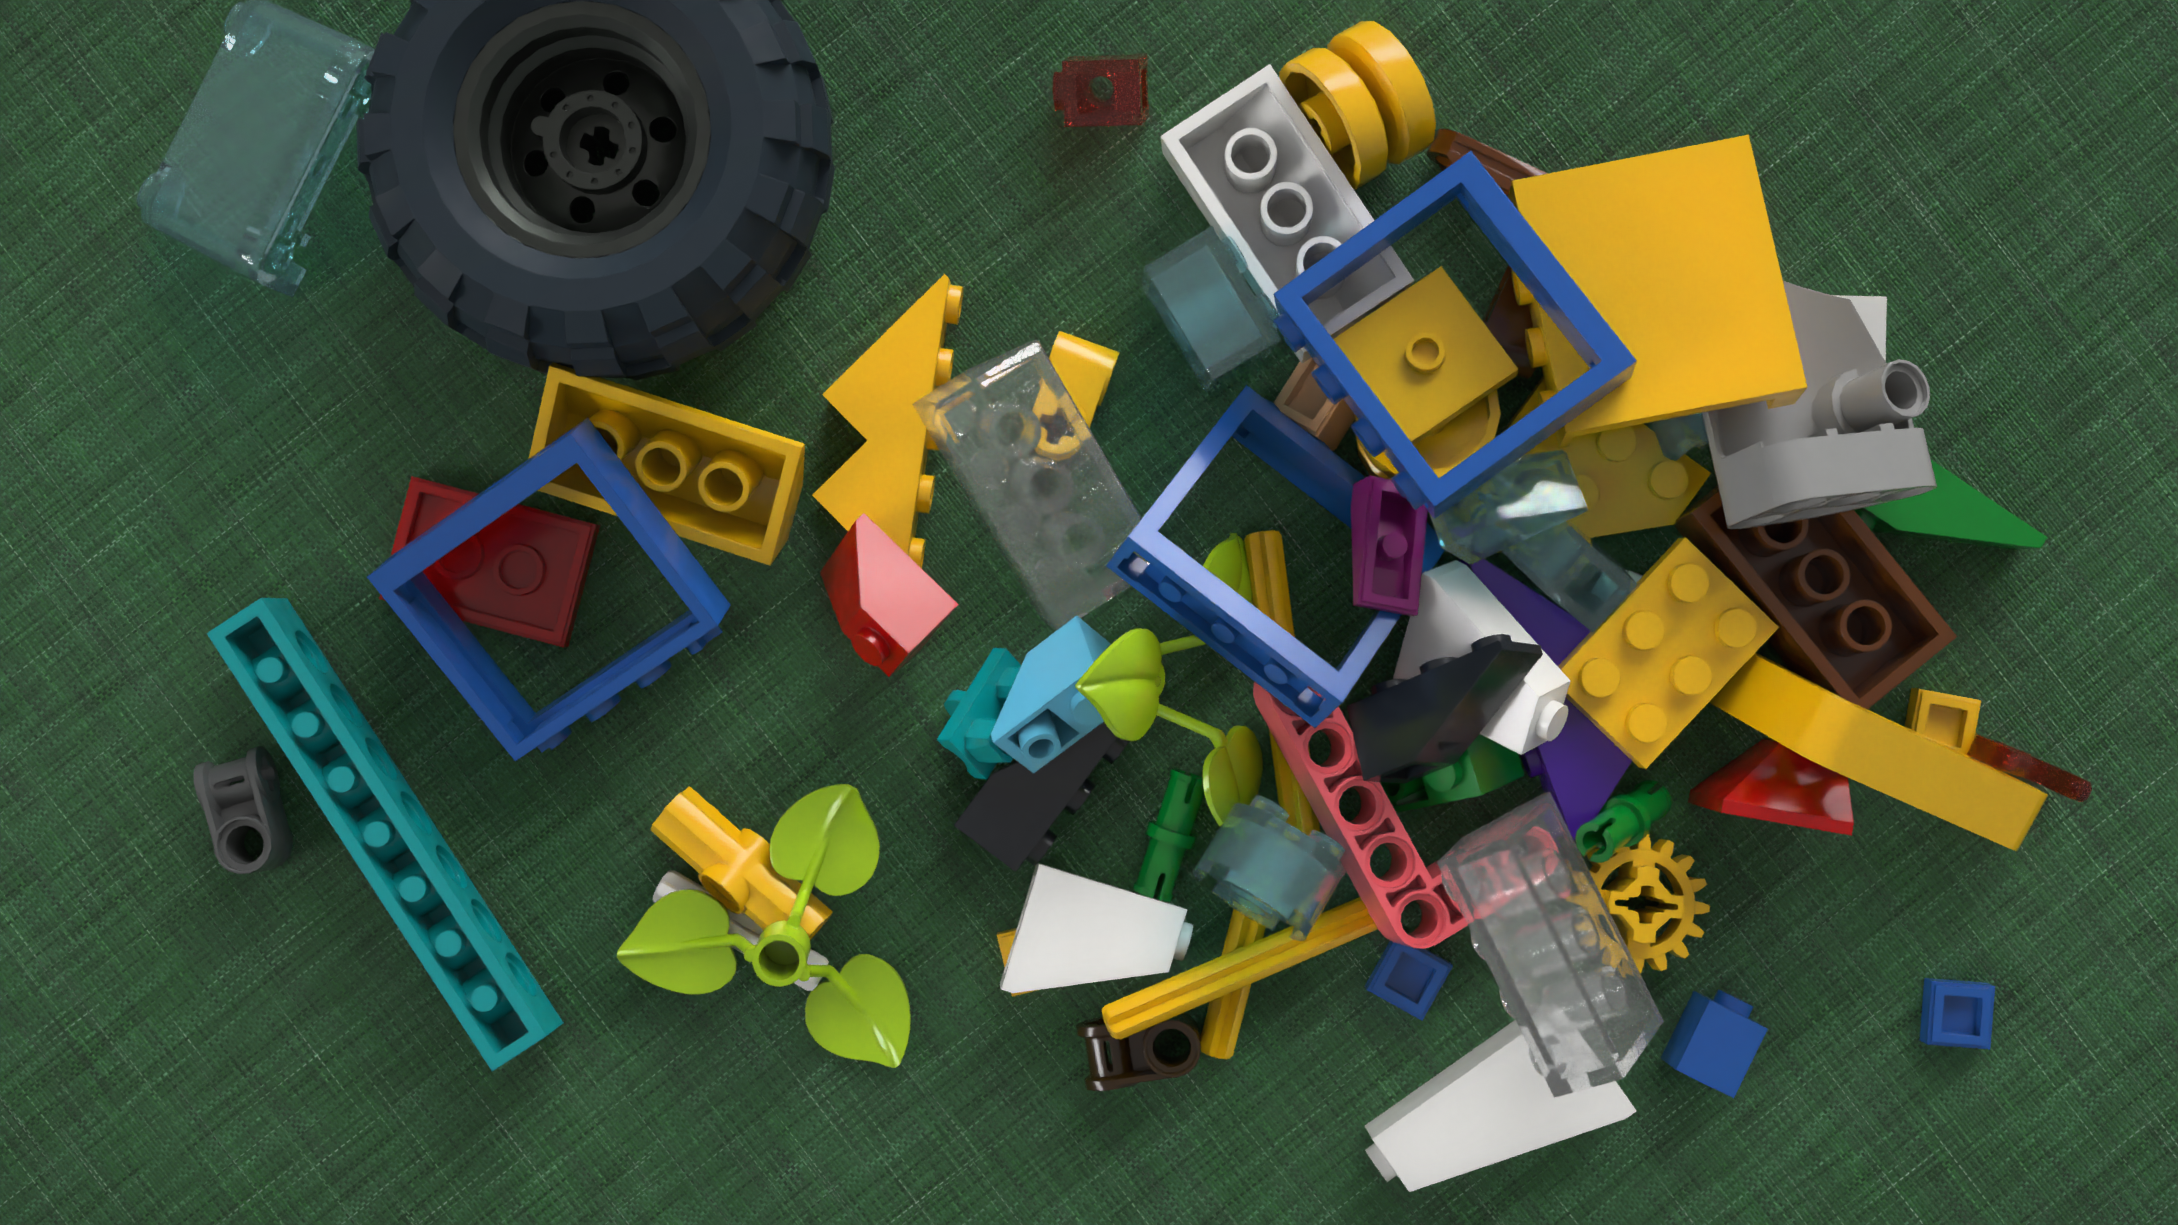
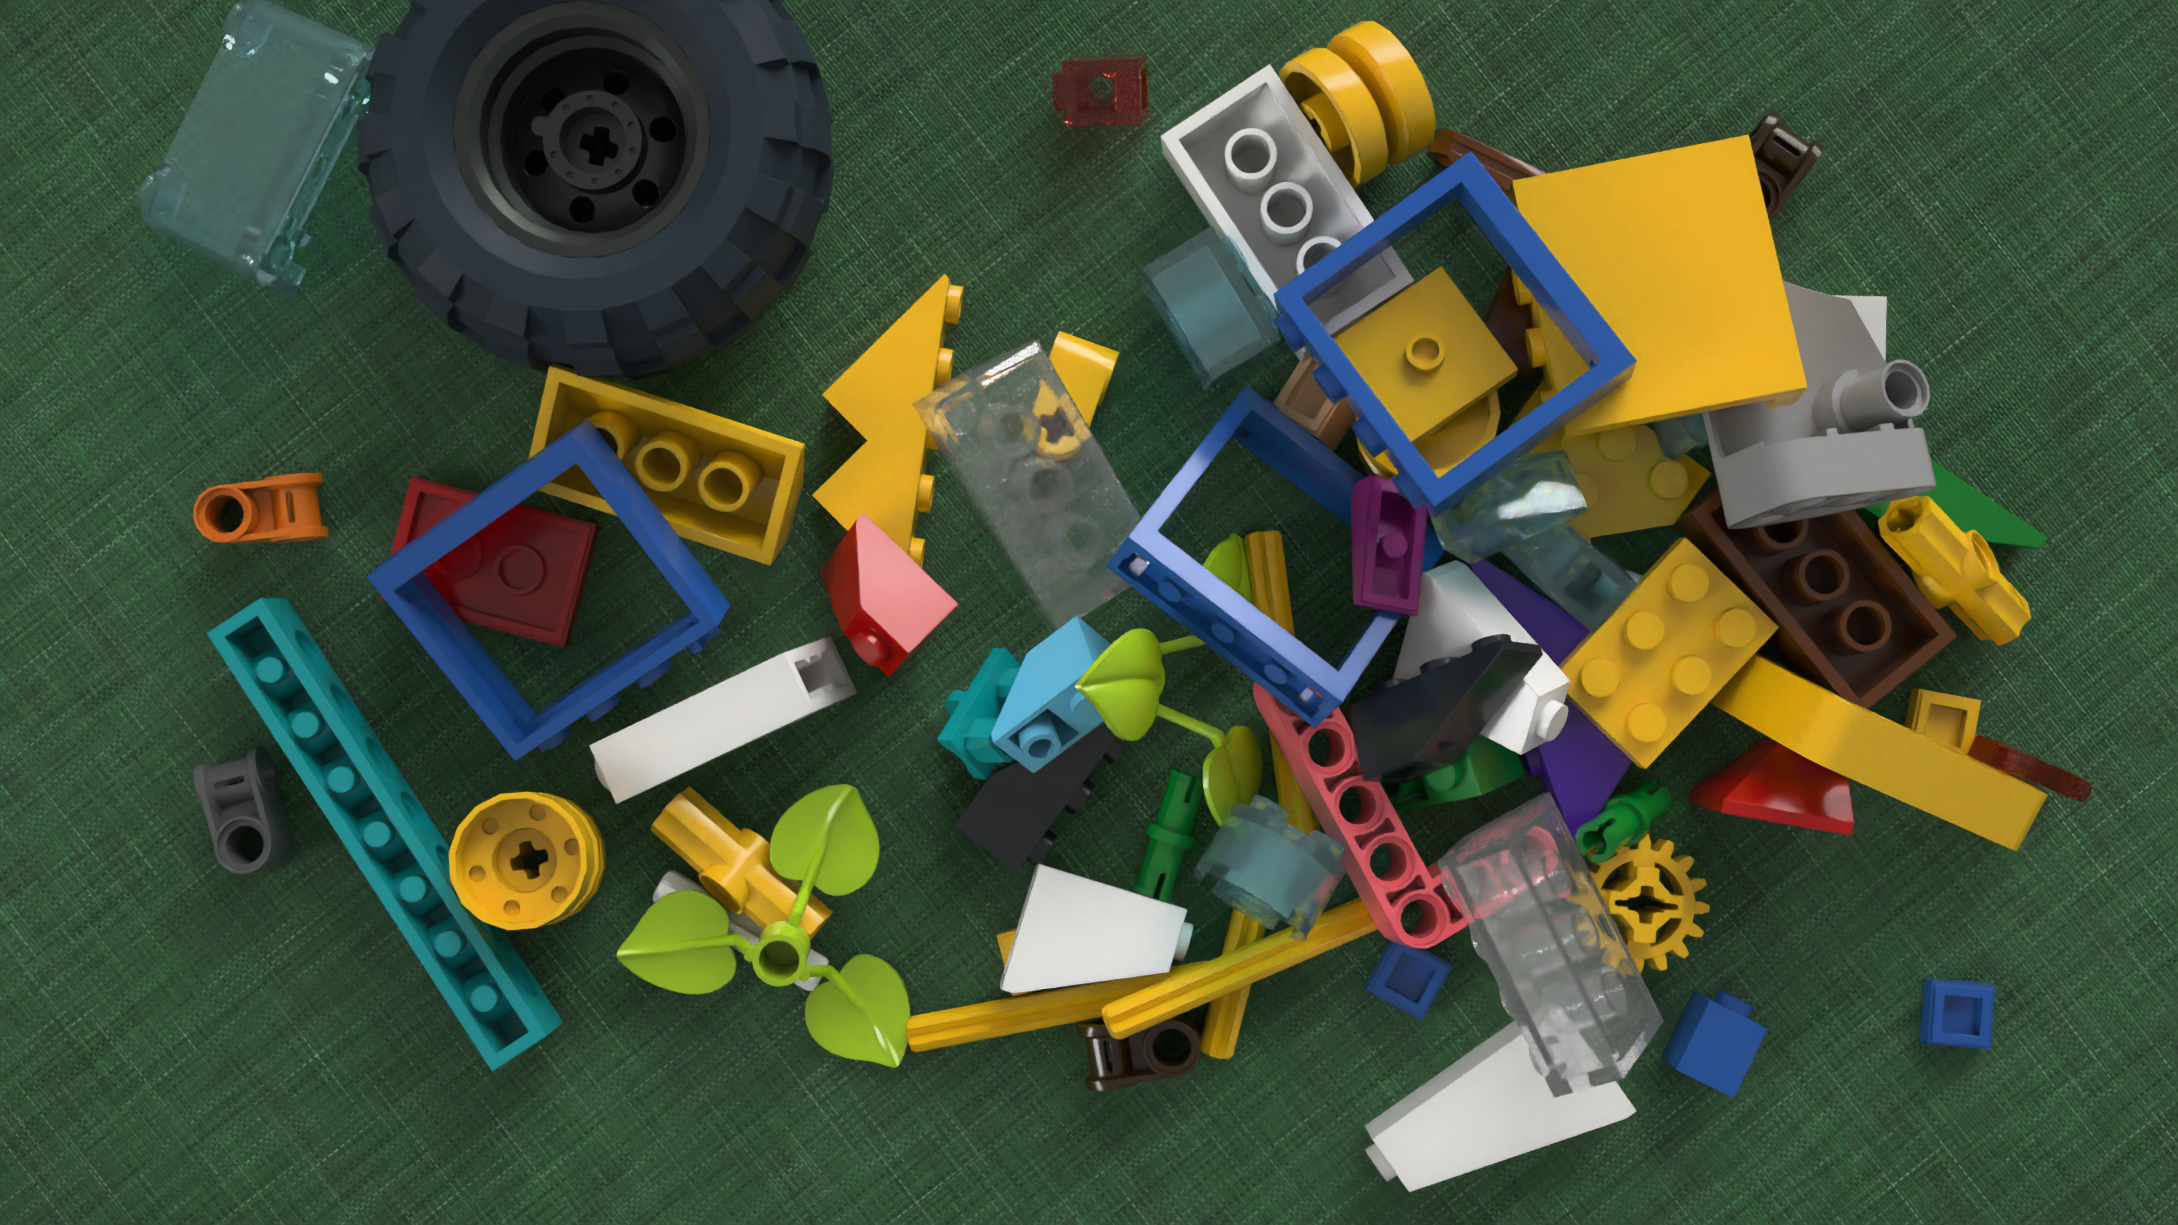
(274, 510): none -> orange piece
(490, 852): none -> yellow wheel
(722, 719): none -> white slope
(1025, 1011): none -> yellow axle
(1780, 159): none -> dark brown piece
(1954, 569): none -> yellow piece

